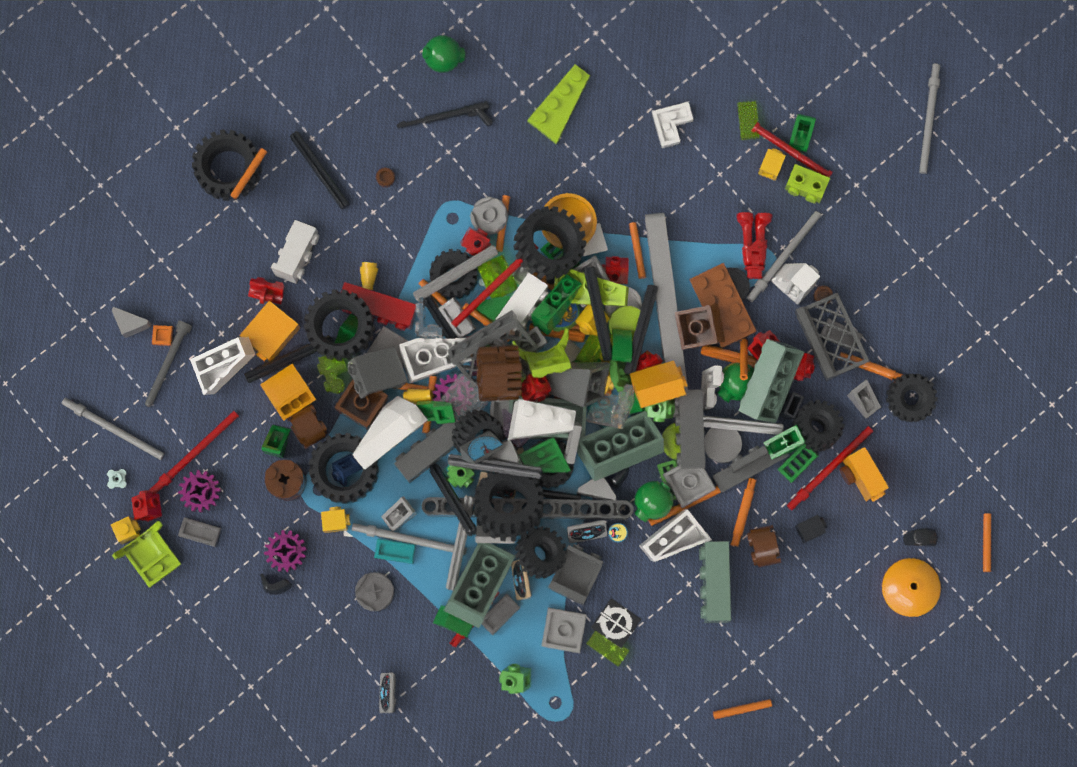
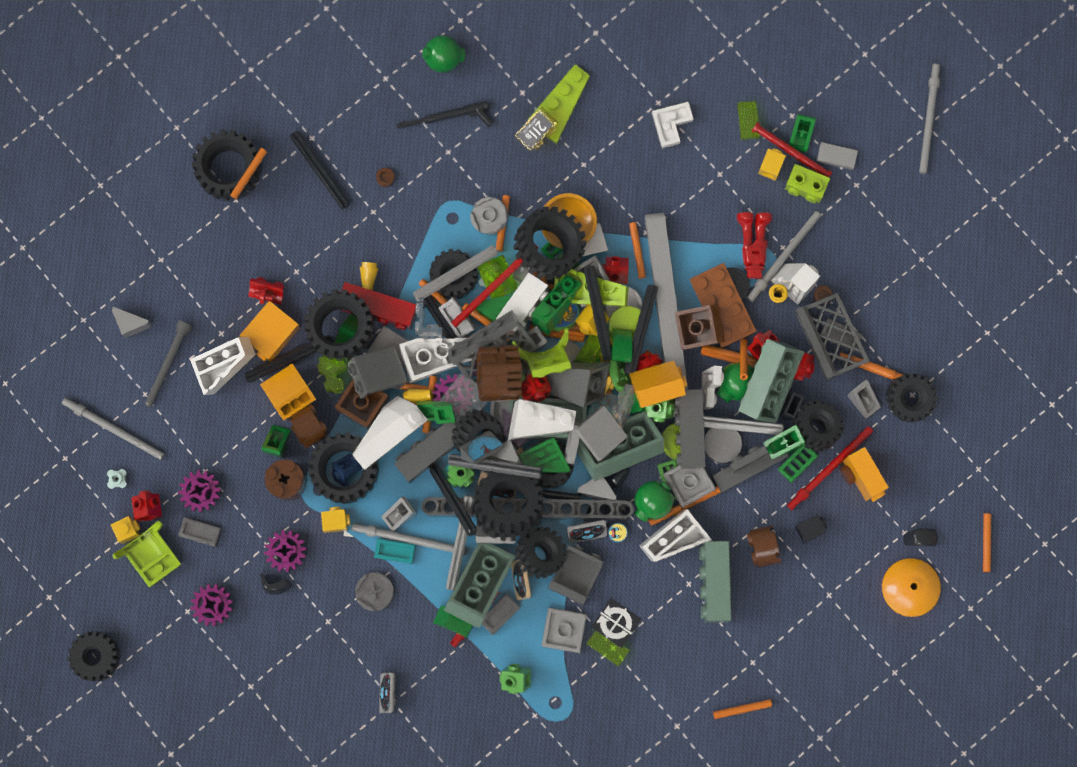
(108, 660): none -> black tyre
(162, 335): orange tile -> none
(165, 479): red bar -> none
(203, 610): none -> magenta gear
(295, 252): white wedge -> none
(471, 236): red brick -> none
(536, 128): none -> brick
(601, 433): none -> light grey tile
(743, 512): orange piece -> none
(779, 289): none -> yellow cone
(837, 156): none -> light grey tile

